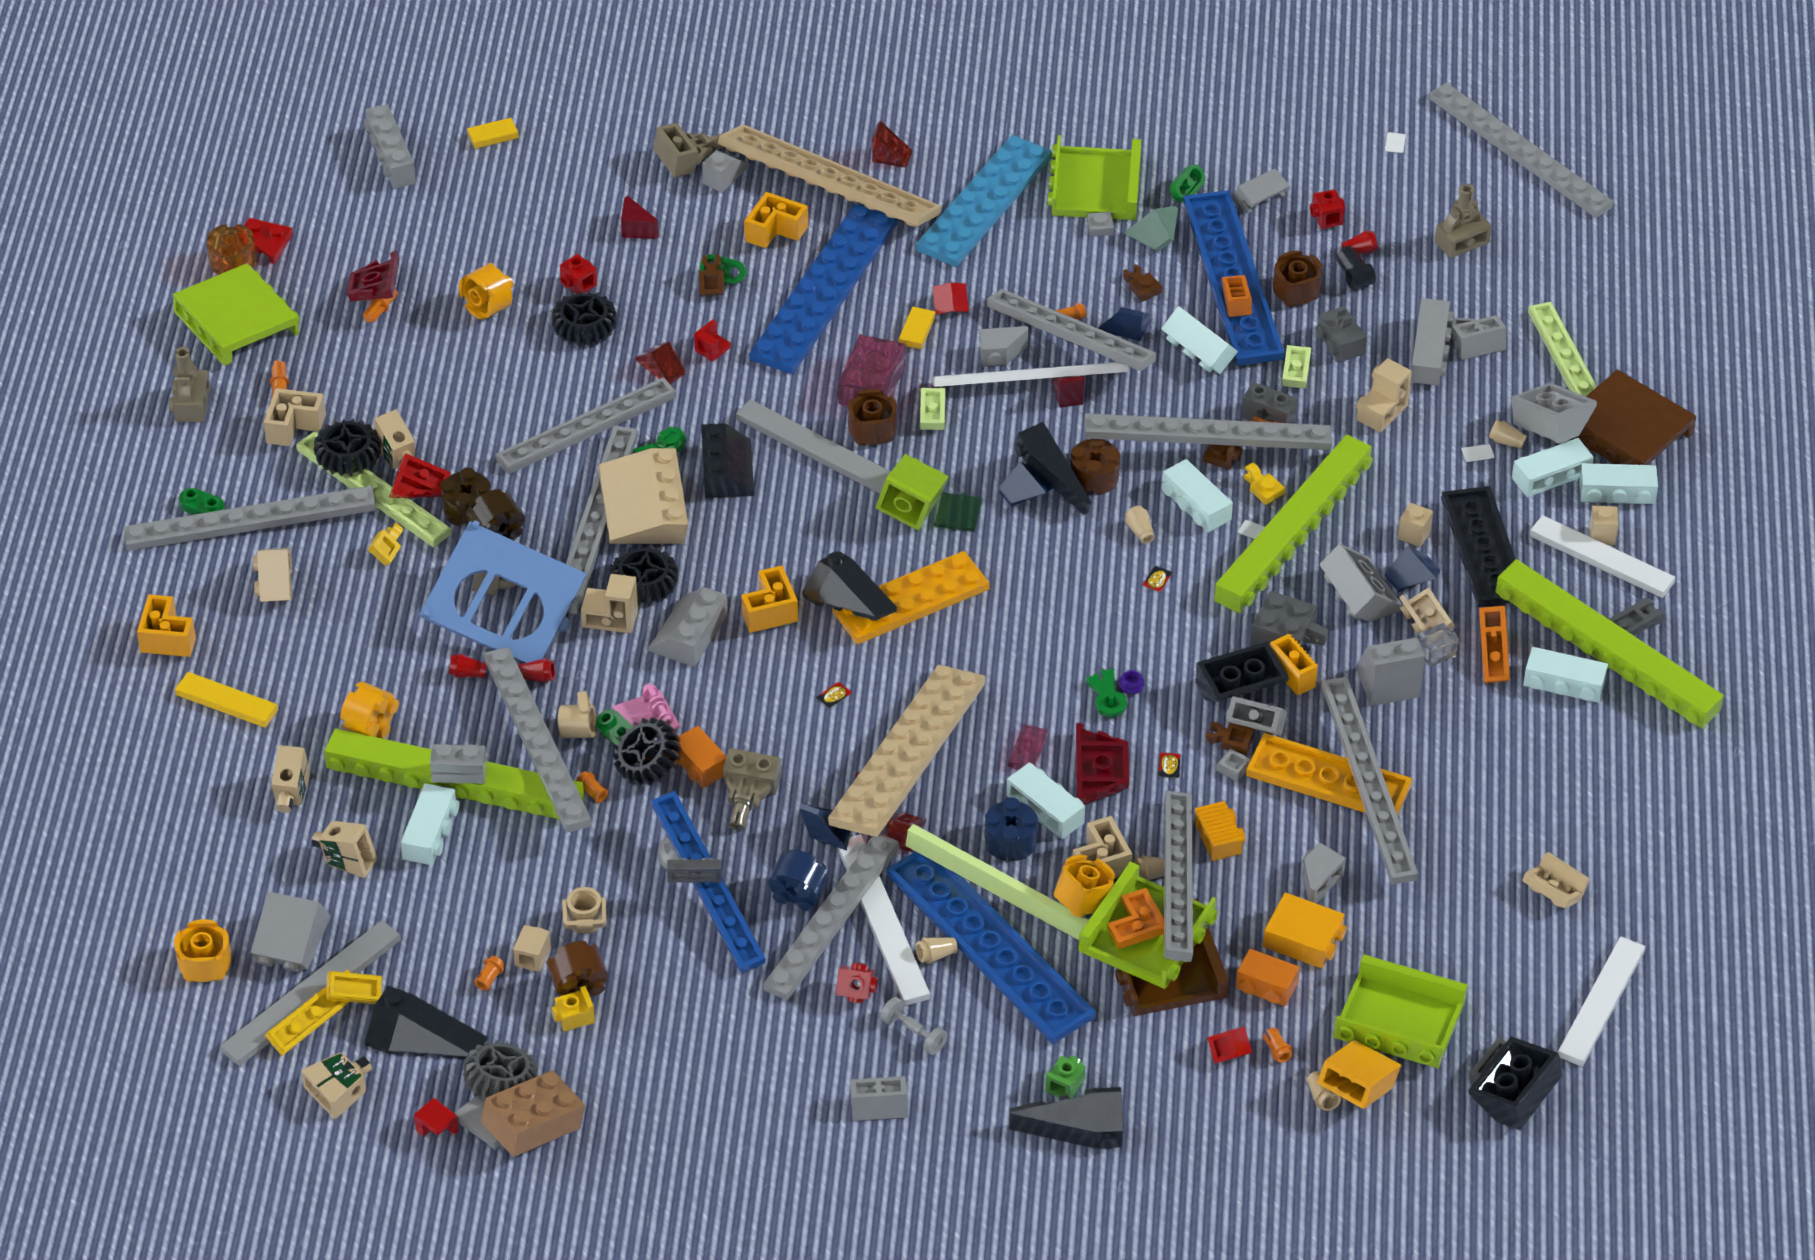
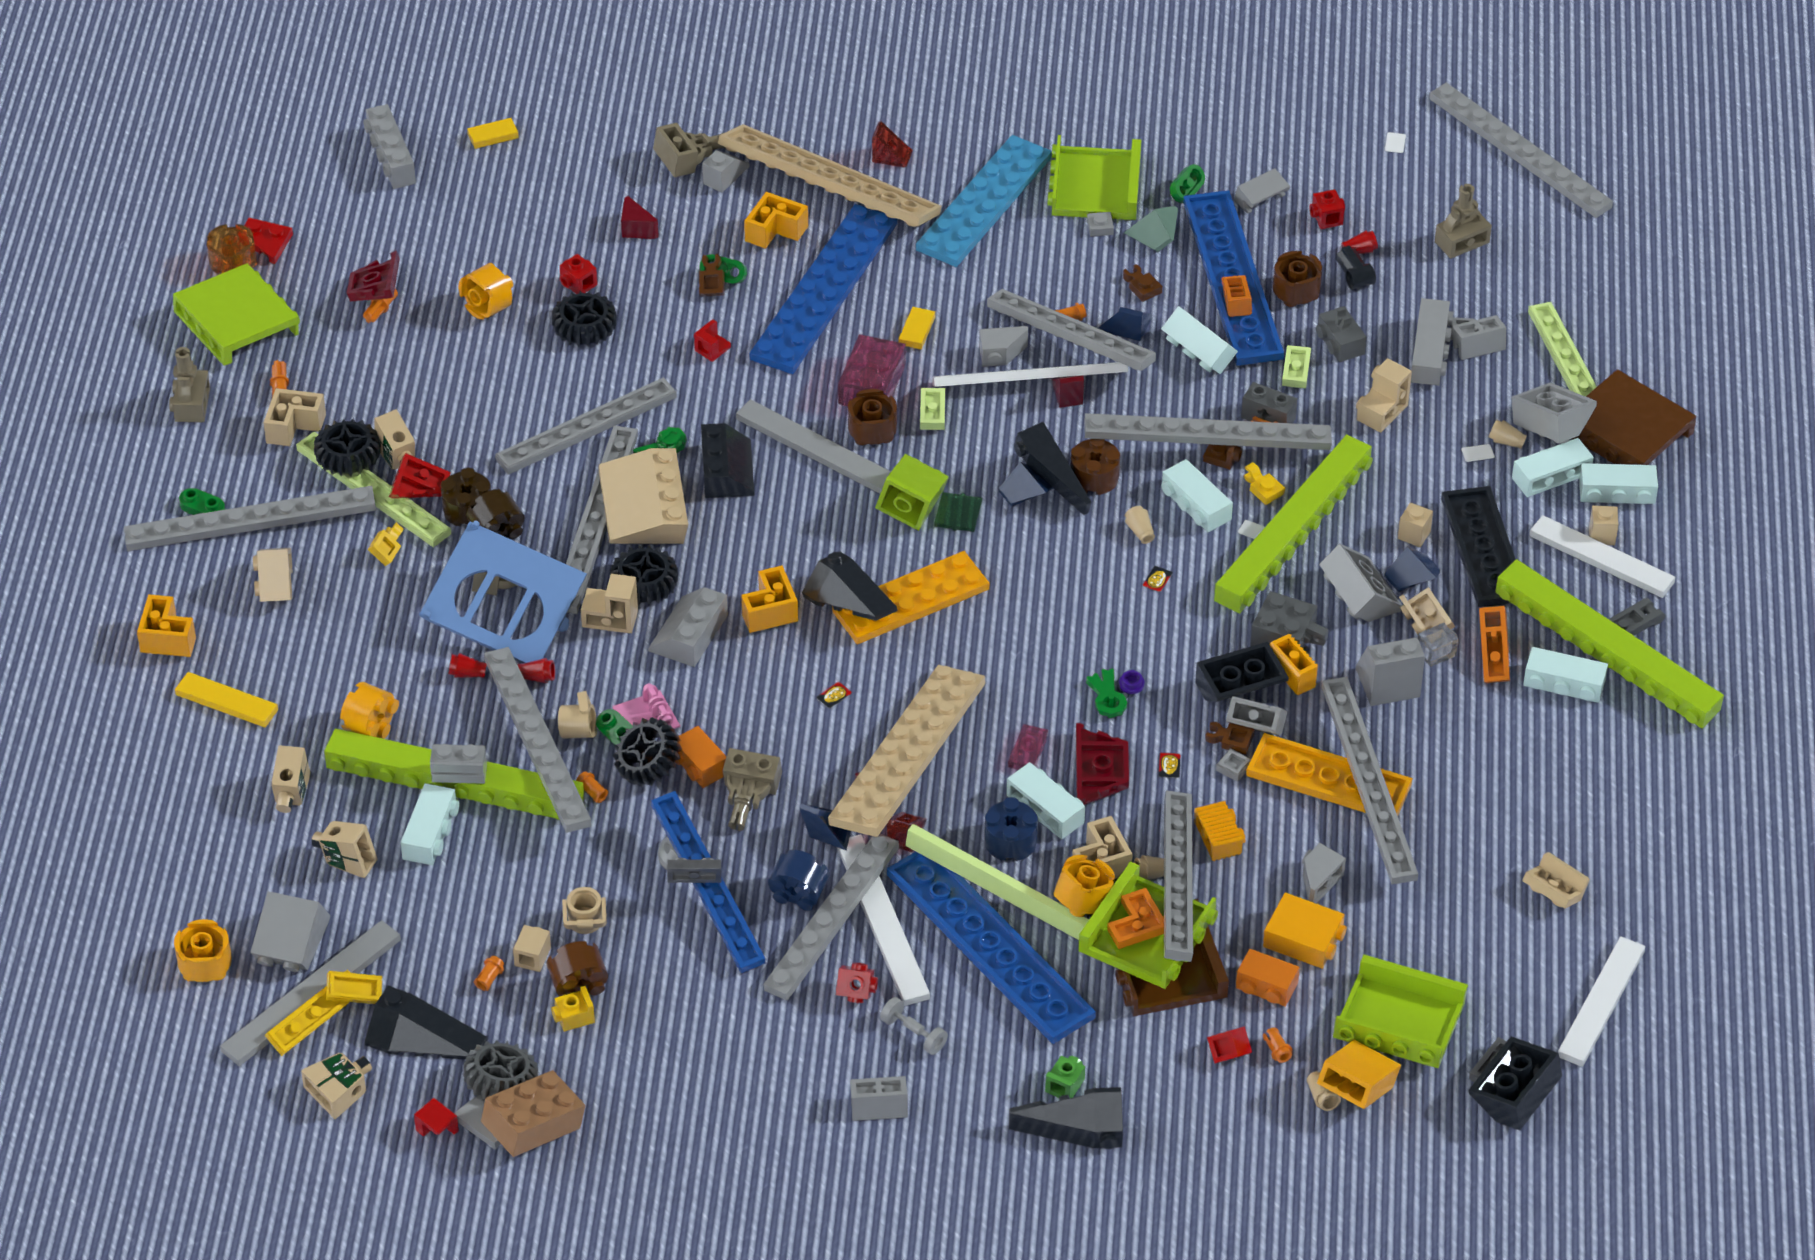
(662, 362): clear red slope -> none
(933, 949): tan cone -> none
(950, 298): red panel -> none

